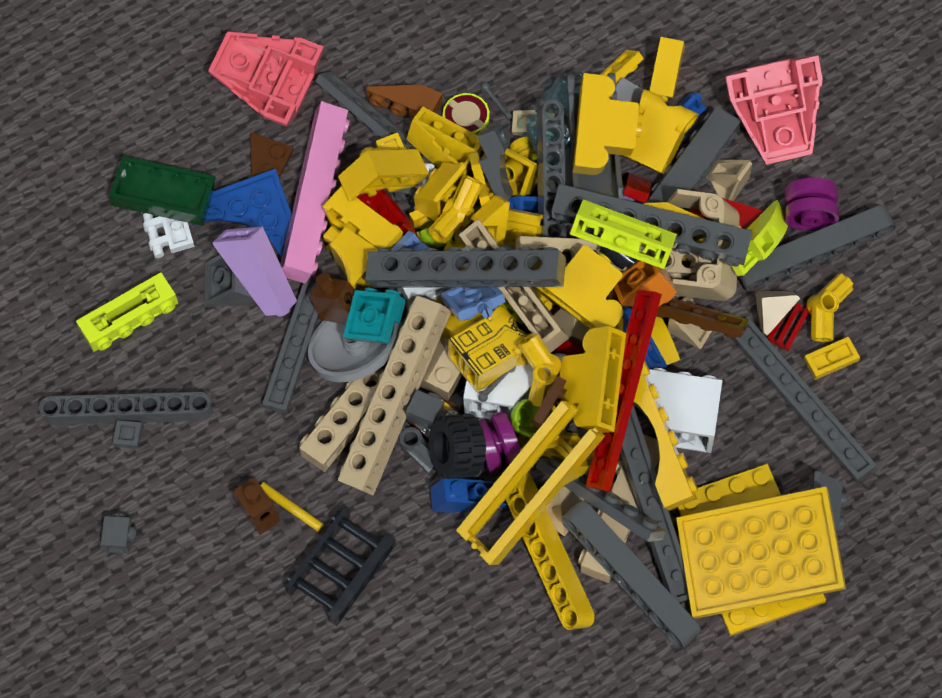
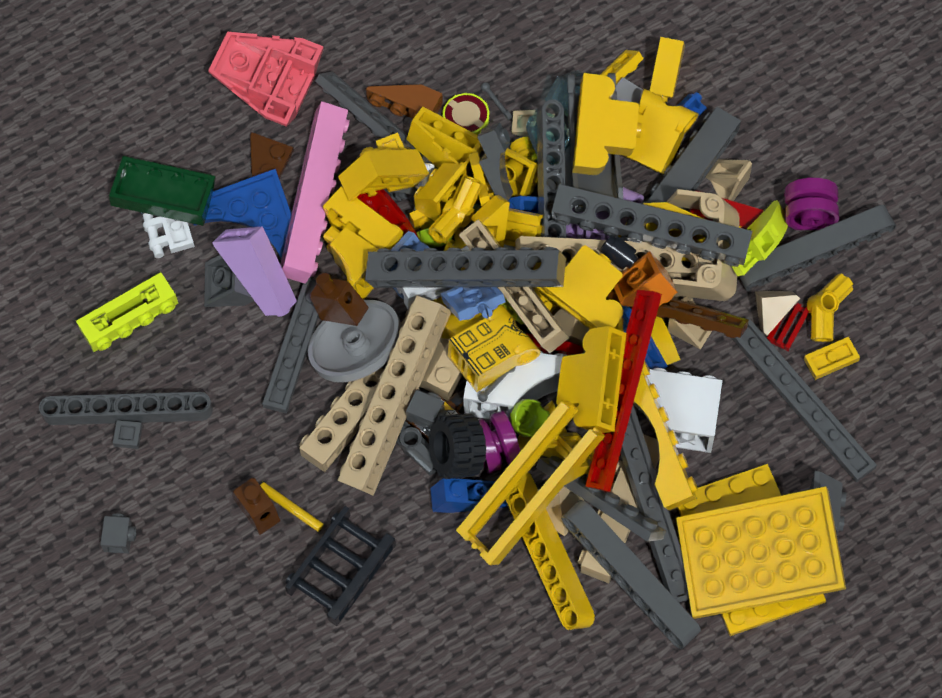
(373, 315): teal plate -> none
(539, 358): yellow piece -> none
(555, 393): reddish brown wing -> none
(623, 233): neon yellow brick -> none
(637, 187): red tile -> none
(778, 105): coral wedge -> none

